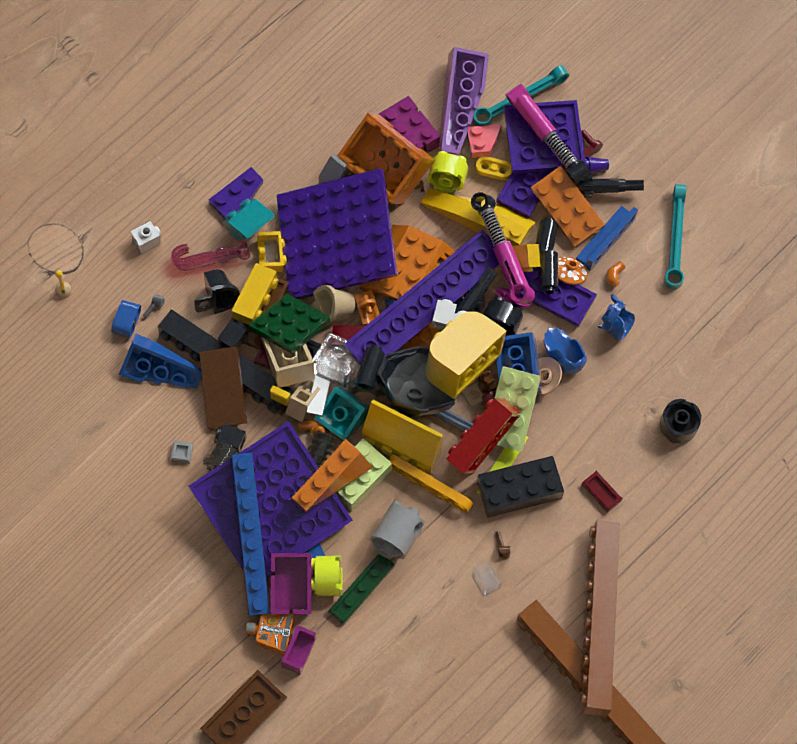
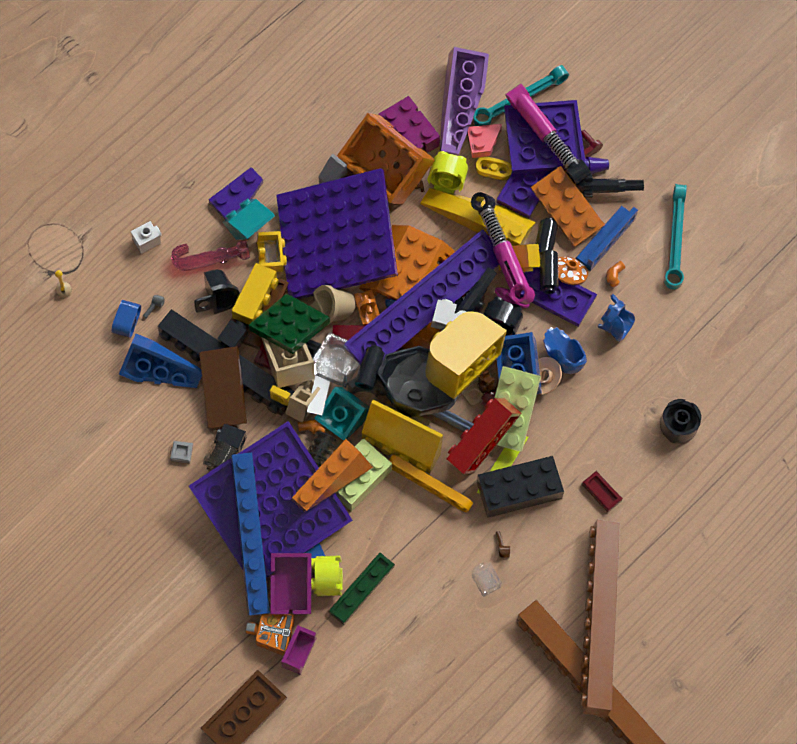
(397, 531): light grey cylinder -> none

